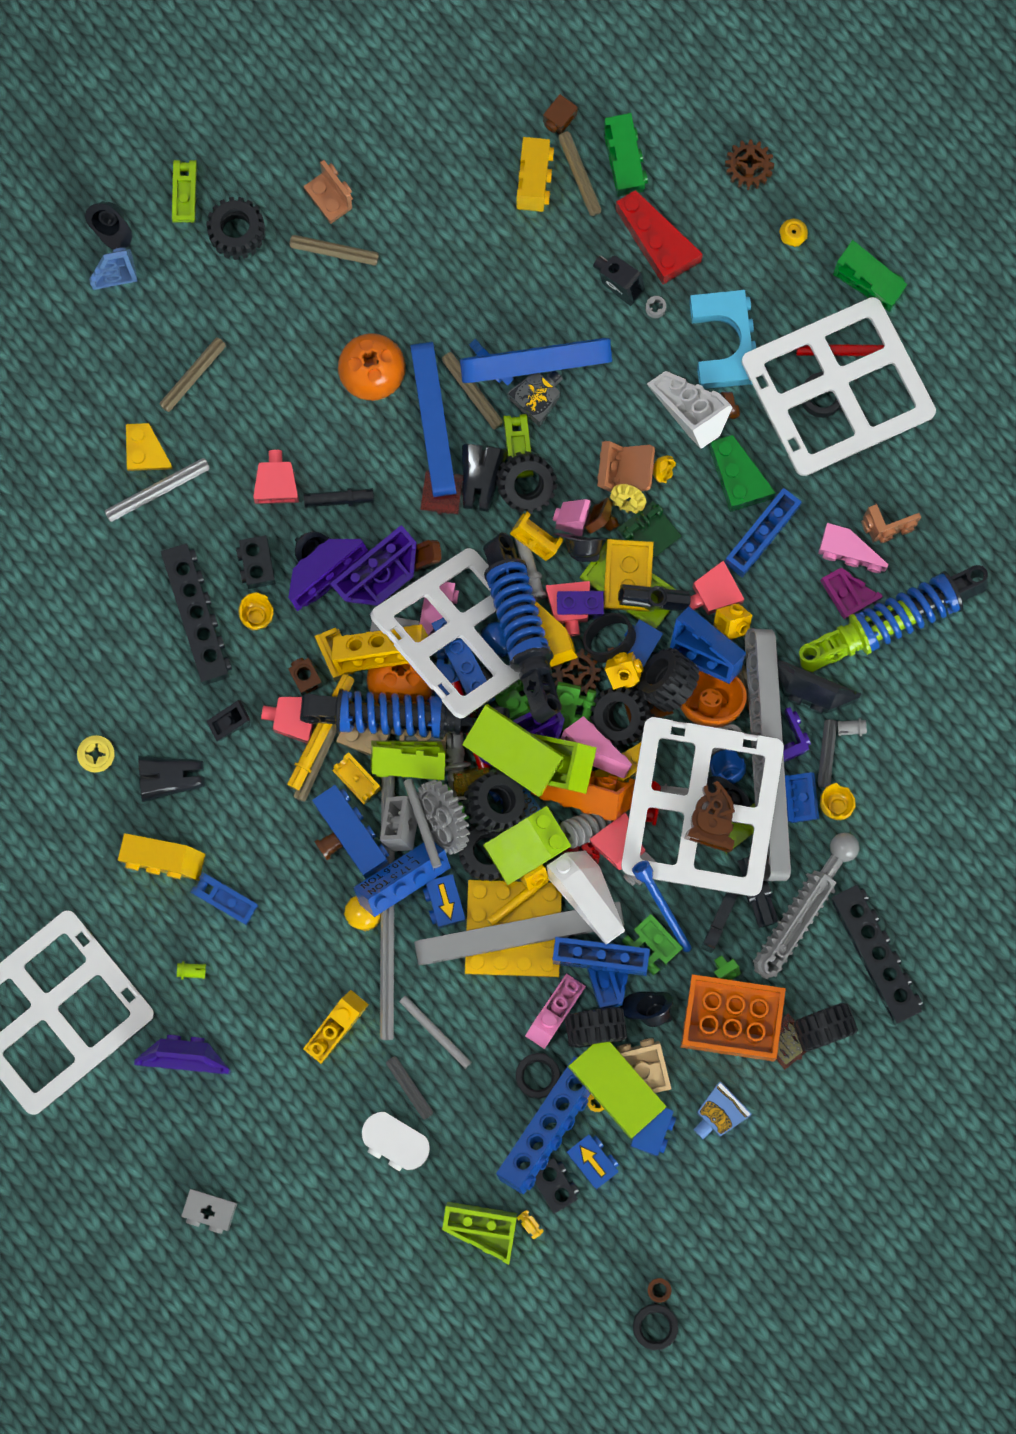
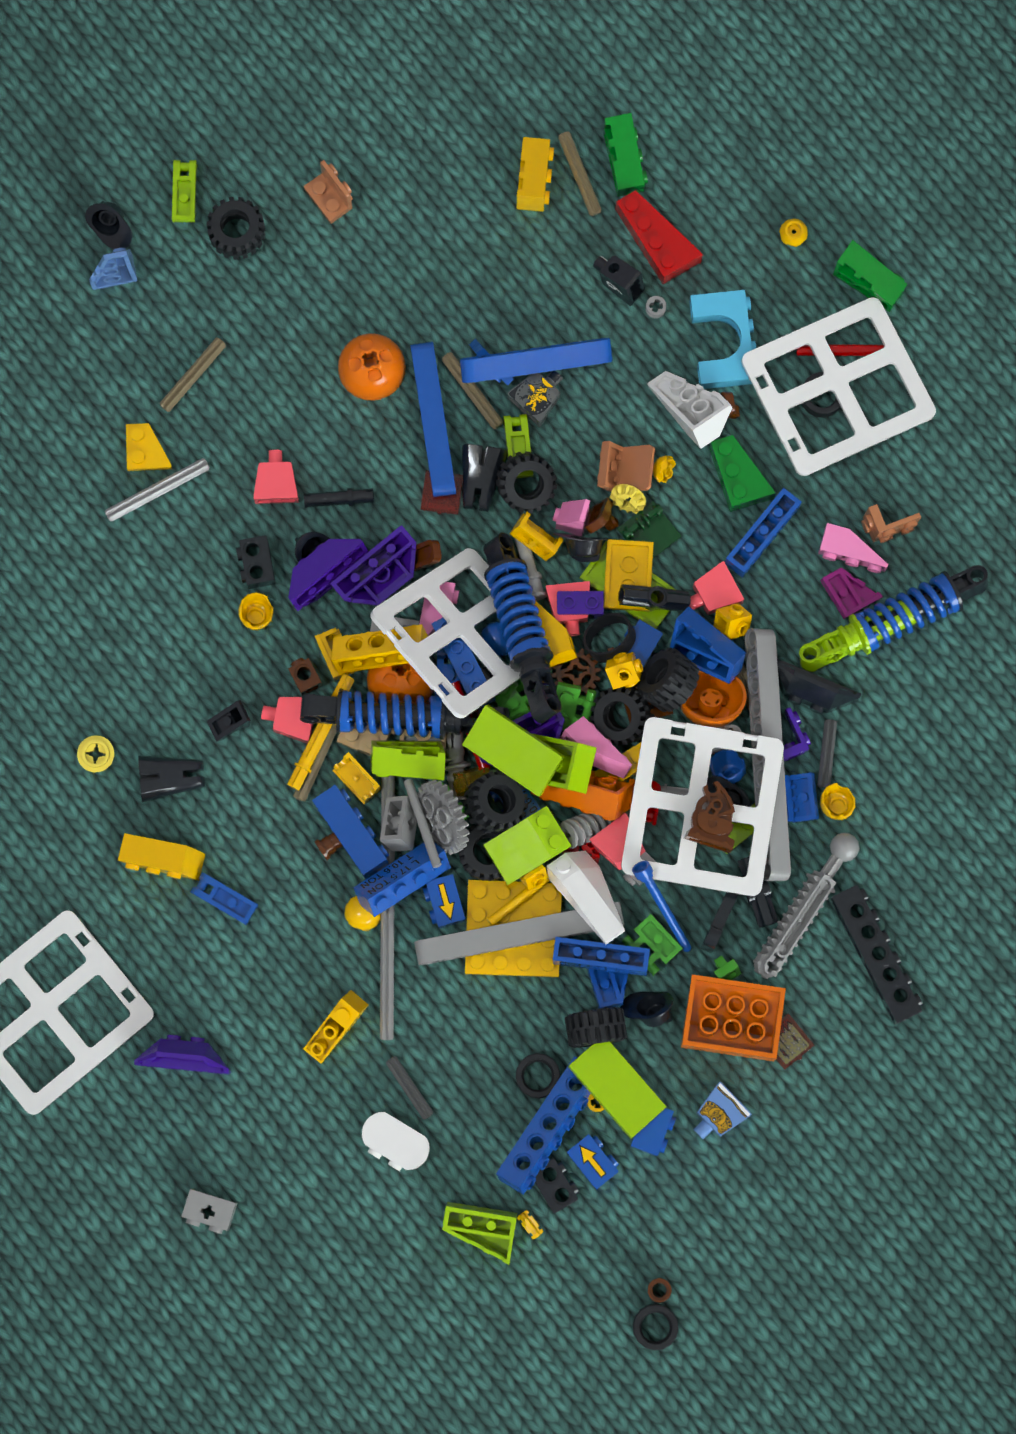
(173, 560): black brick -> none
(191, 970): lime pin -> none
(334, 250): dark tan axle -> none
(435, 1031): light grey bar -> none
(555, 1011): bright pink slope -> none
(559, 115): reddish brown brick -> none
(648, 1062): tan plate -> none
(739, 164): reddish brown gear -> none
(825, 1027): black tyre -> none
(852, 727): light grey pin -> none

